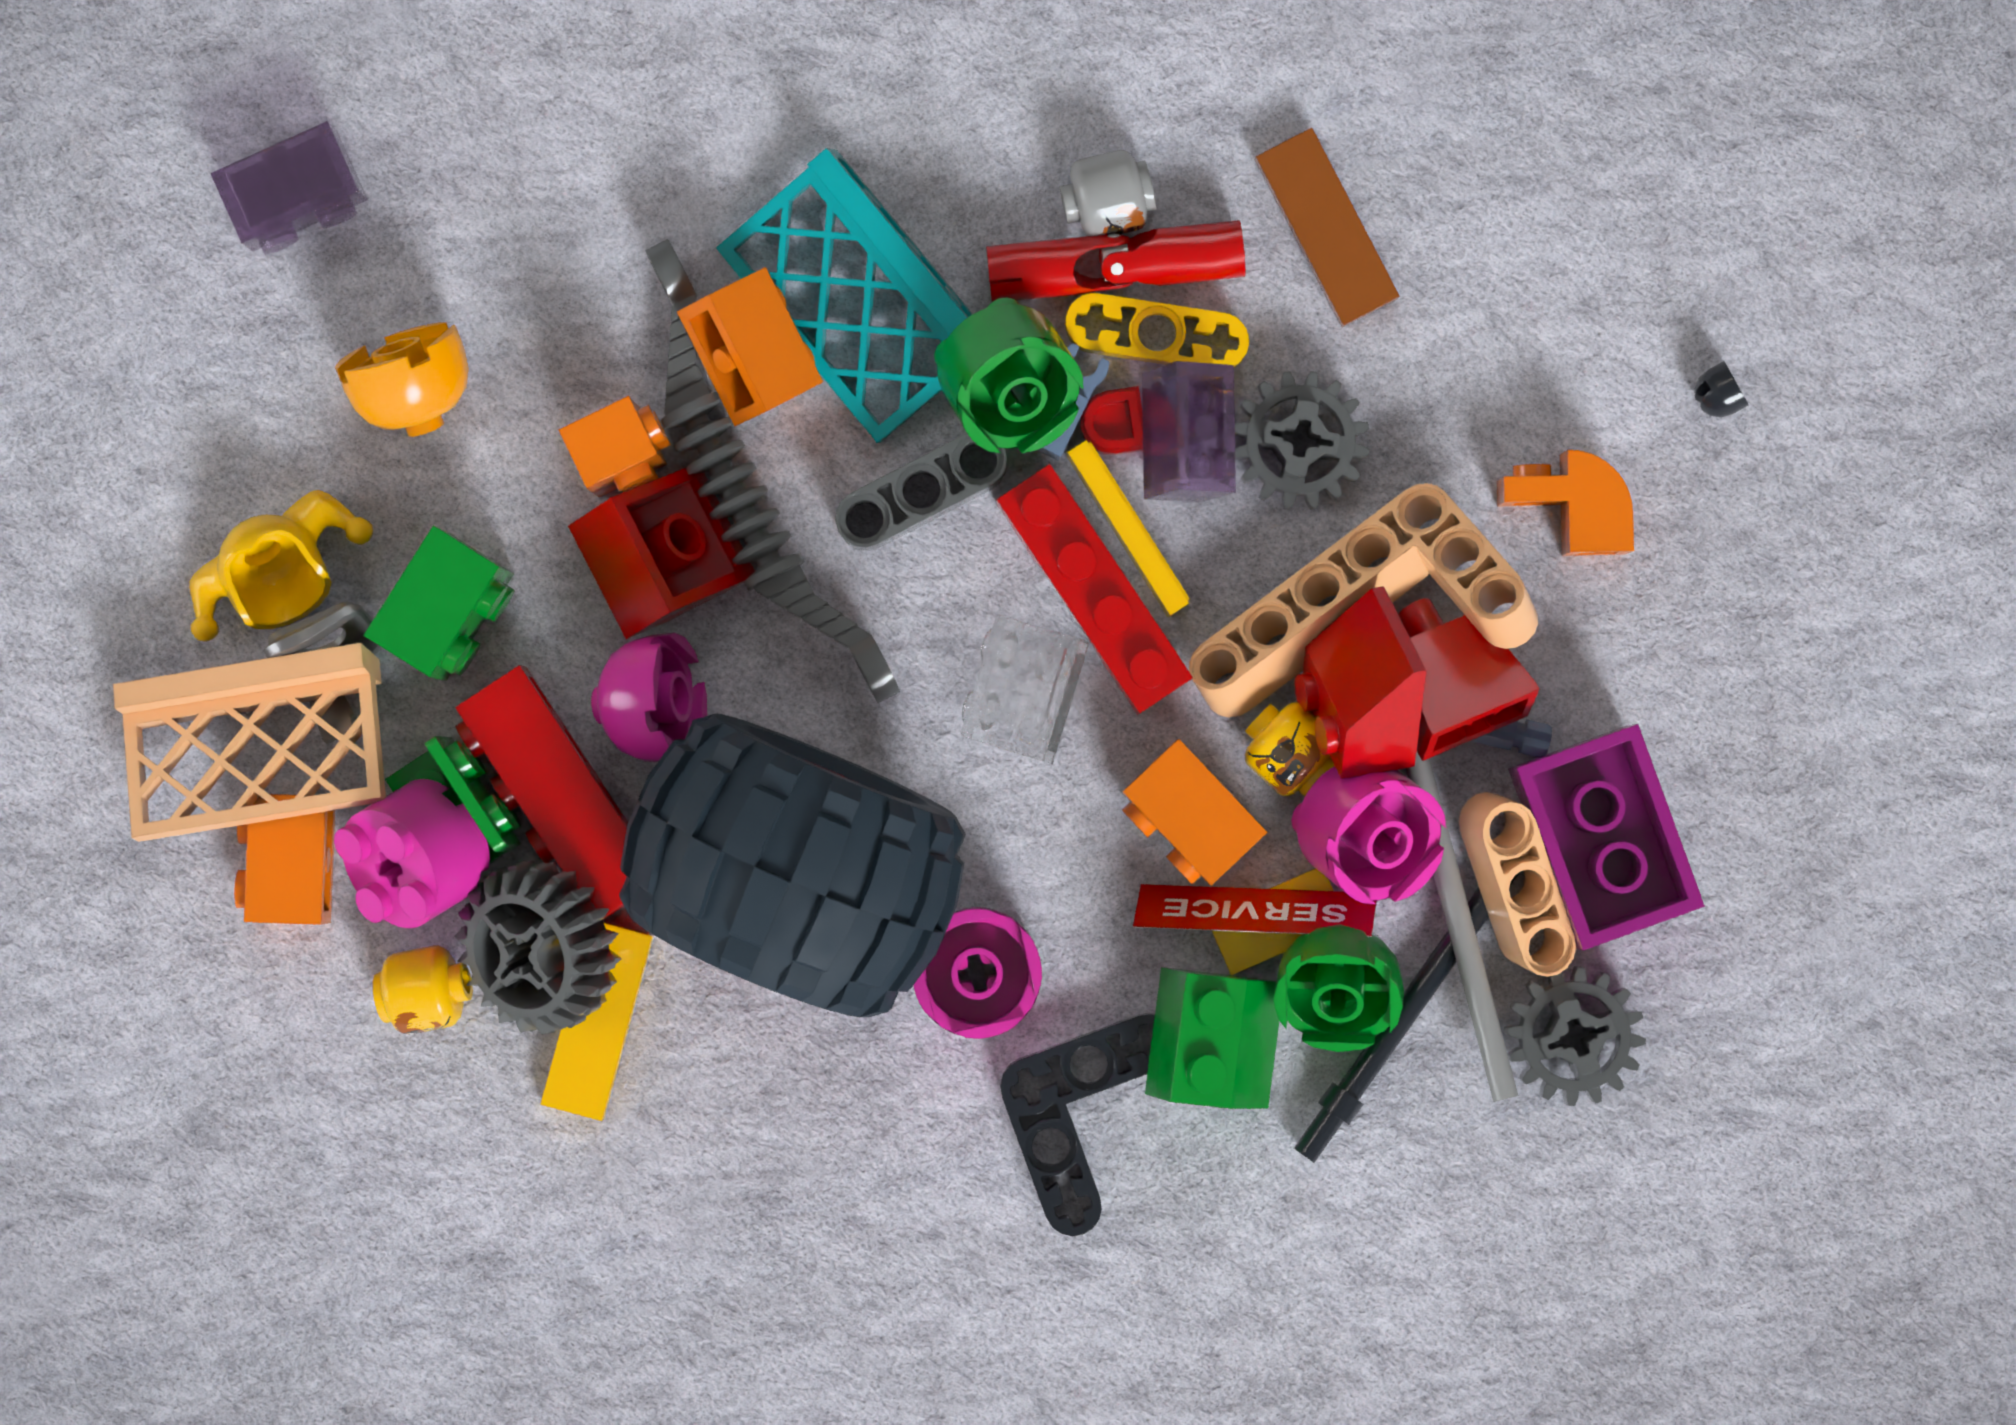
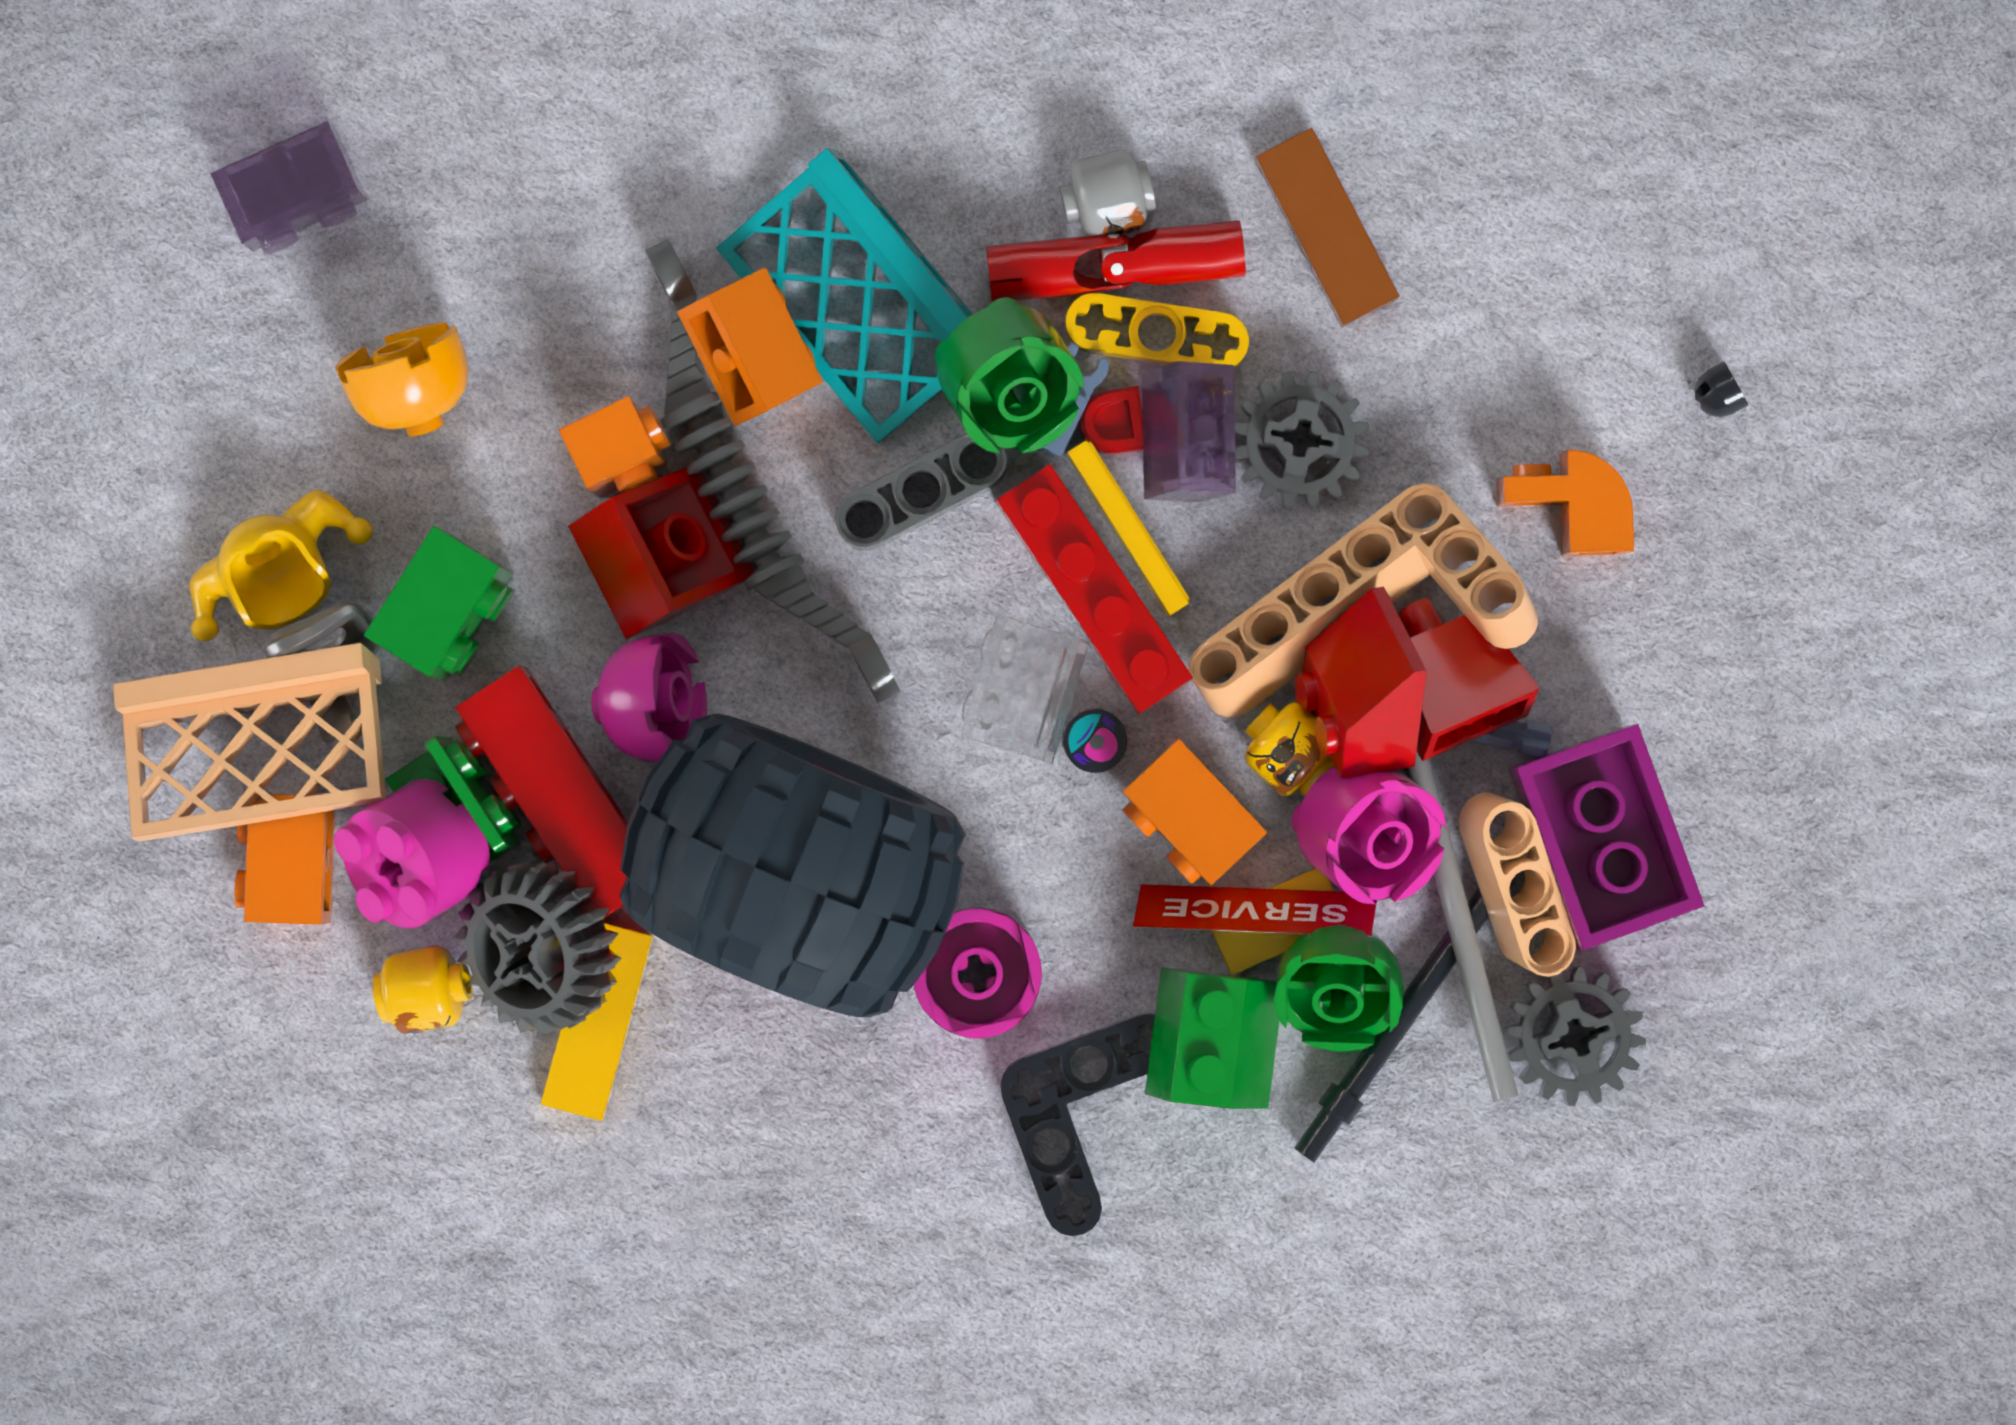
(1095, 741): none -> tile

